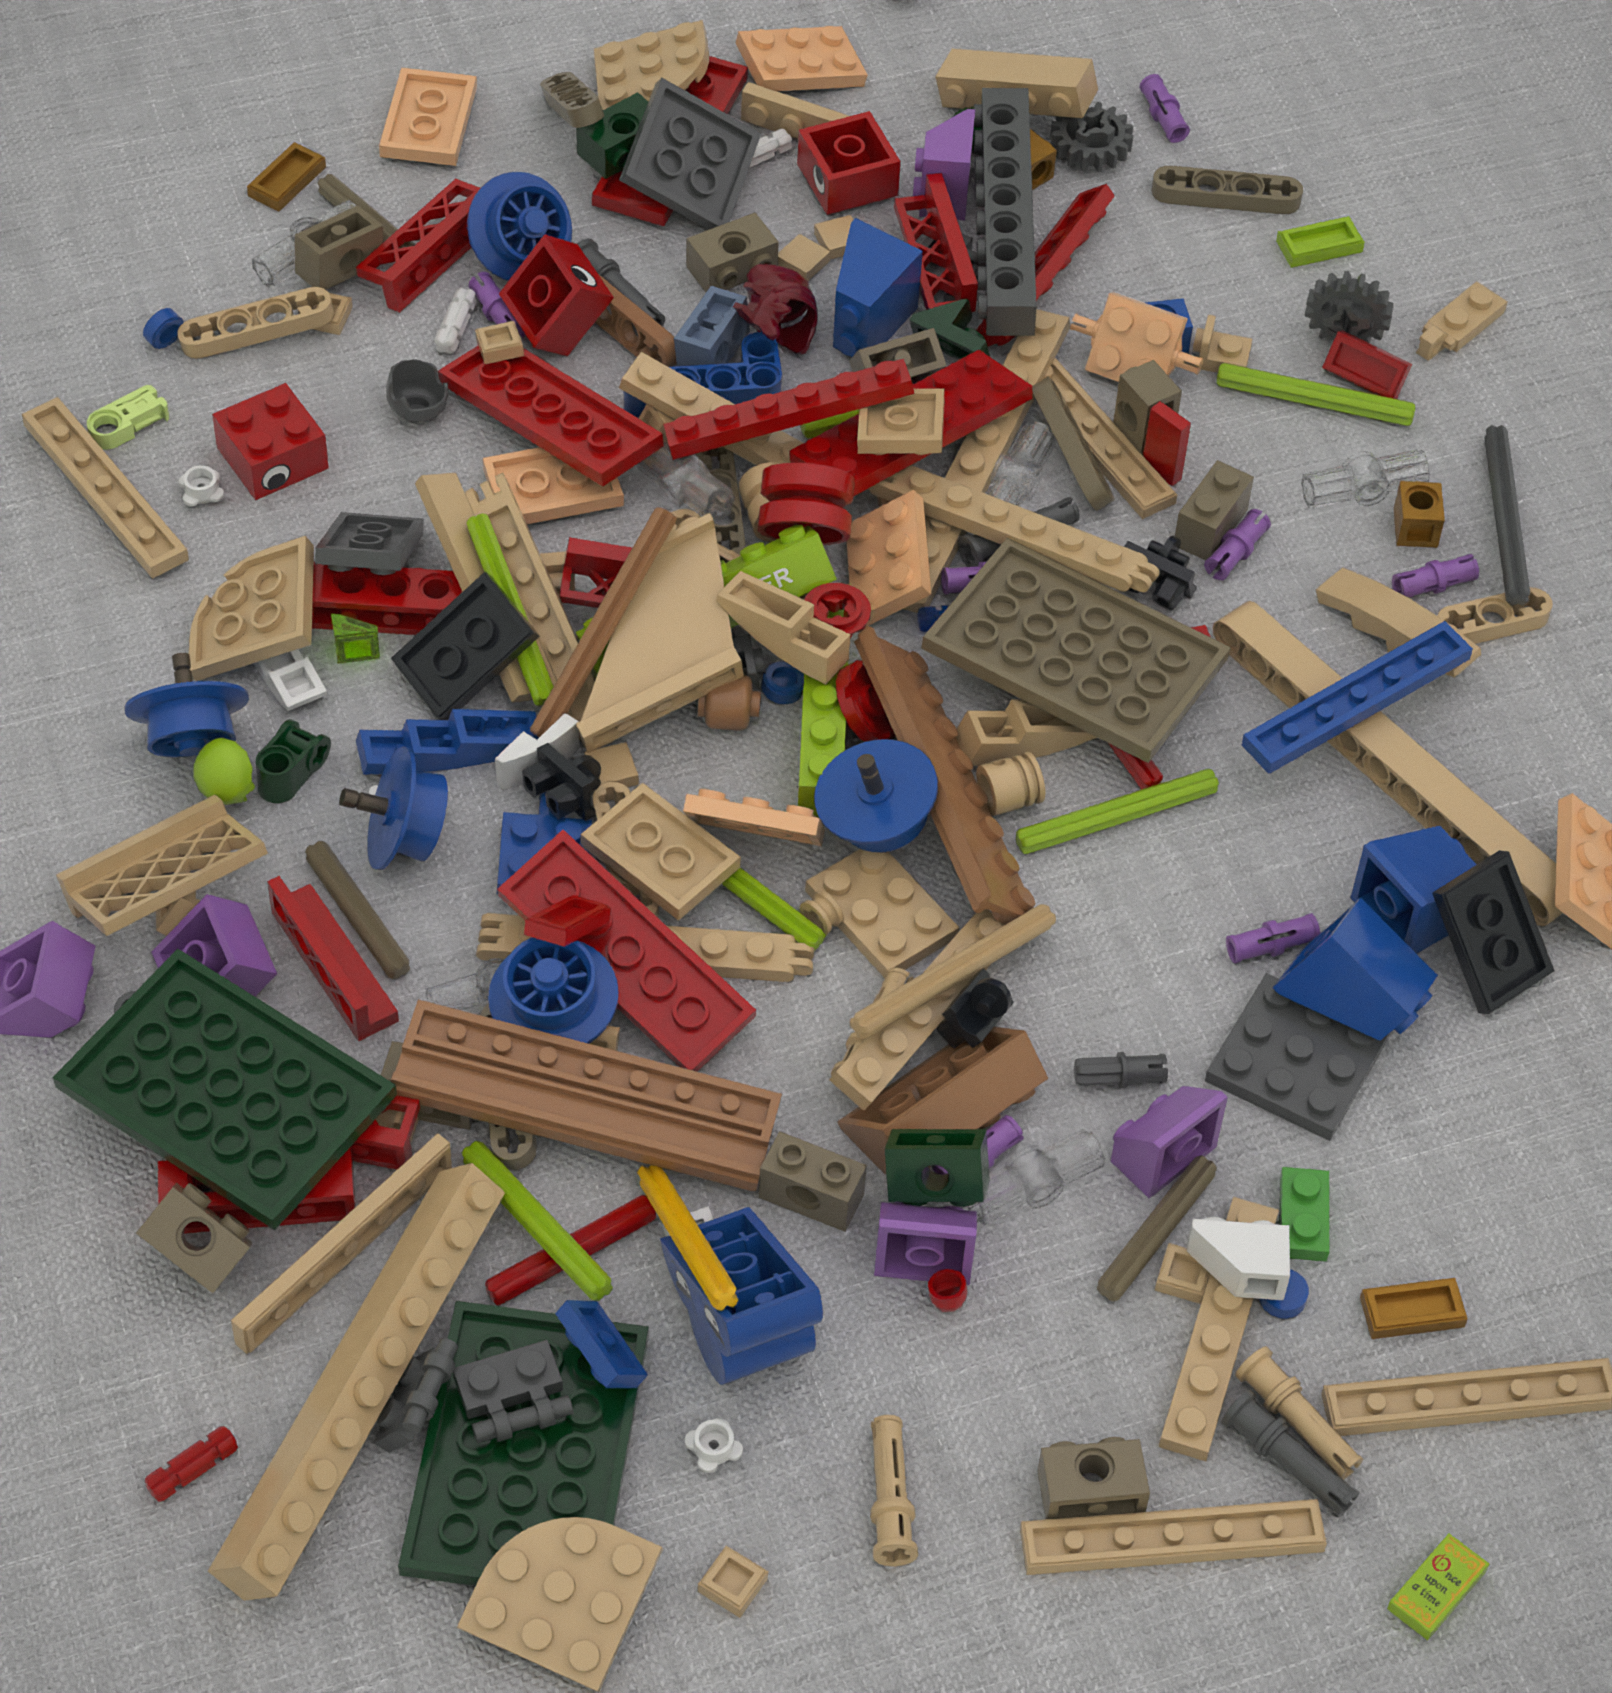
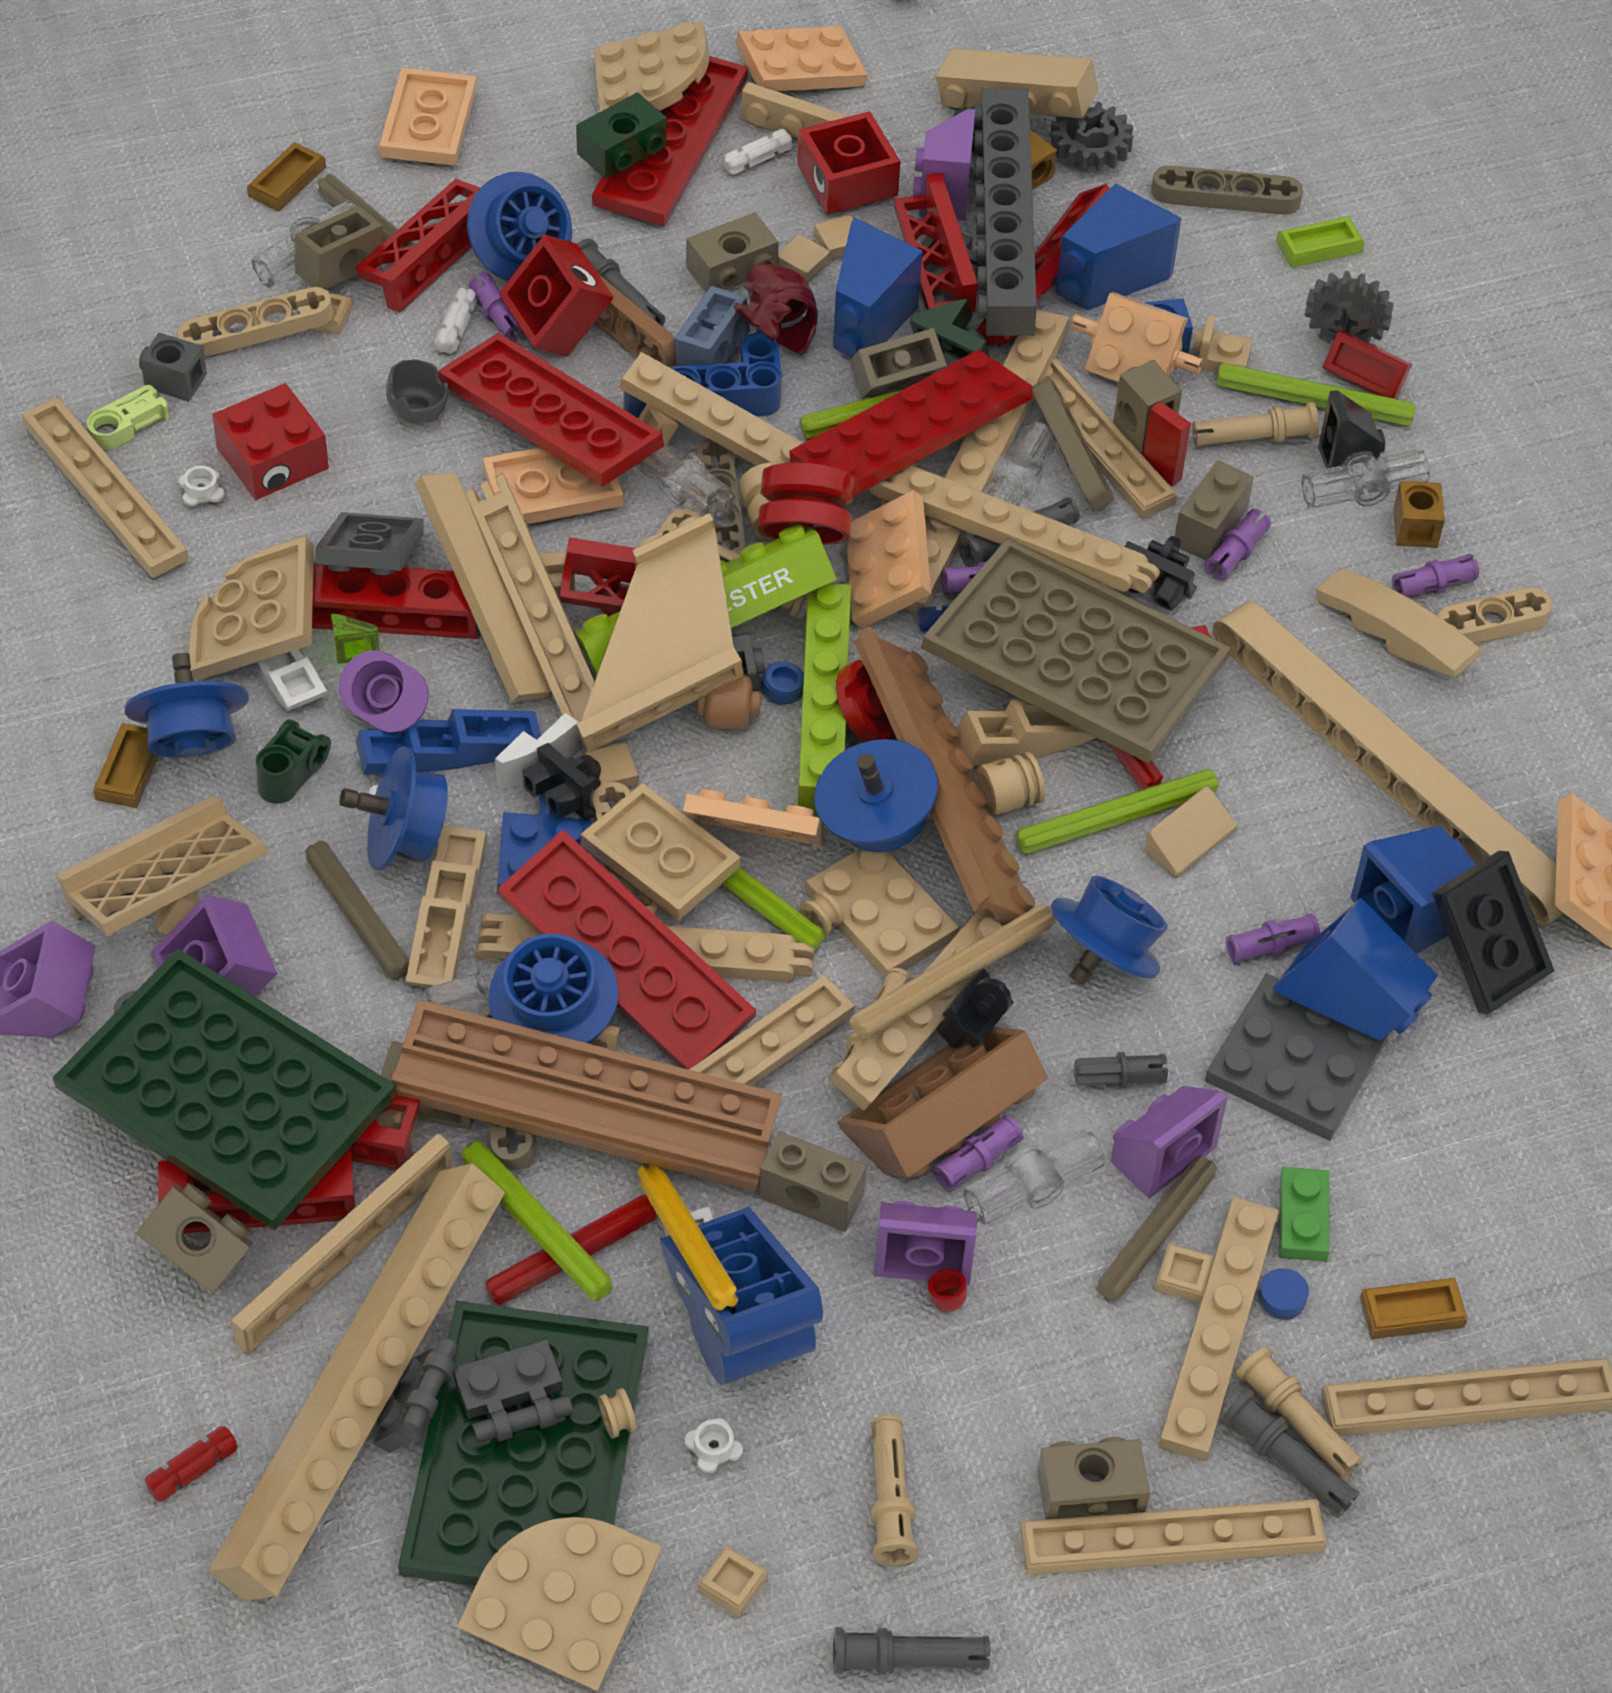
(126, 768): none -> pearl gold tile
(162, 328): blue tile -> none
(173, 366): none -> dark grey brick
(223, 771): lime hair -> none
(332, 959): red fence -> none
(383, 691): none -> medium lavender piece
(446, 907): none -> tan slope
(465, 647): black tile -> none
(495, 565): lime axle -> none
(499, 342): tan tile -> none
(567, 920): red tile -> none
(572, 99): dark tan beam -> none
(601, 1344): blue plate -> none
(605, 620): medium nougat axle -> none
(617, 1413): none -> tan bush
(690, 156): dark grey plate -> none
(779, 1034): none -> tan plate
(786, 626): tan slope -> none
(788, 408): red plate -> none
(838, 597): red gear -> none
(883, 1651): none -> dark grey pin
(903, 424): tan plate -> none
(958, 1151): dark green brick -> none
(1113, 927): none -> blue piece
(1117, 249): none -> blue slope
(1171, 122): medium lavender pin -> none
(1189, 832): none -> tan slope
(1243, 1256): white slope -> none
(1275, 424): none -> tan pin
(1347, 431): none -> black slope
(1356, 697): blue plate -> none
(1438, 1586): lime tile -> none
(1460, 321): tan hinge -> none
(1507, 515): dark grey axle -> none

